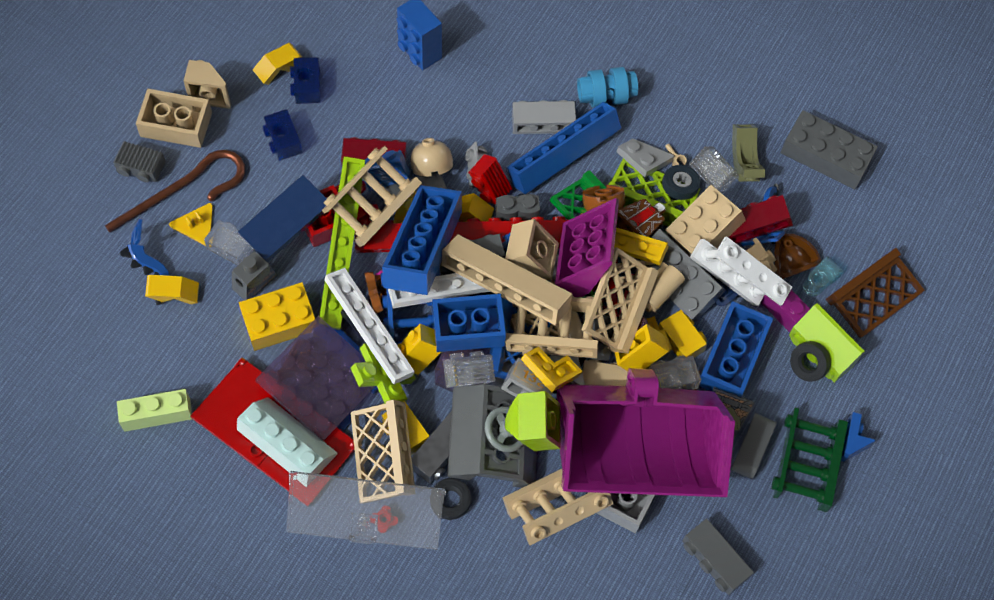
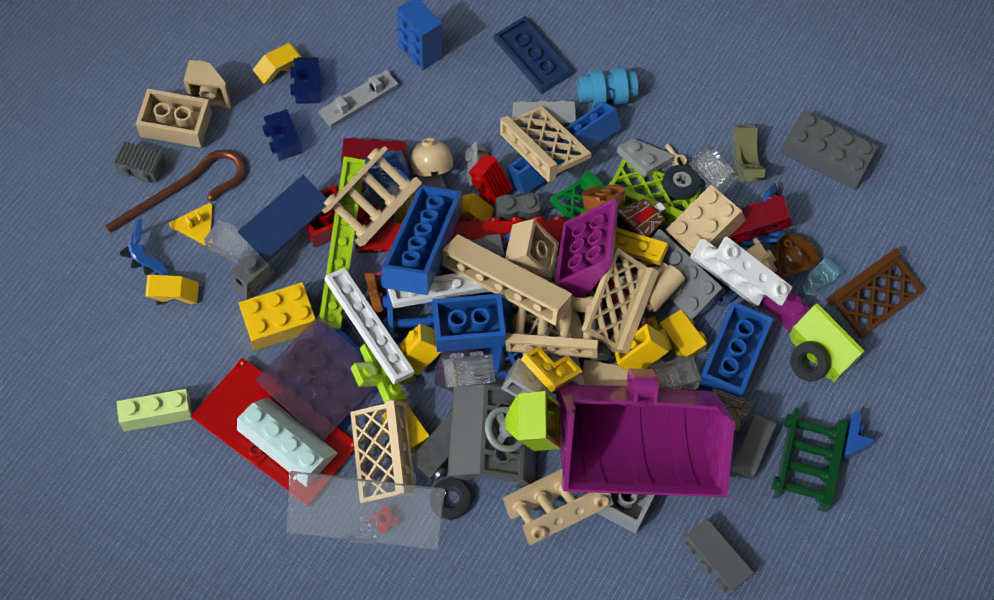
(358, 99): none -> light grey hinge
(531, 148): none -> tan fence
(533, 55): none -> dark blue tile

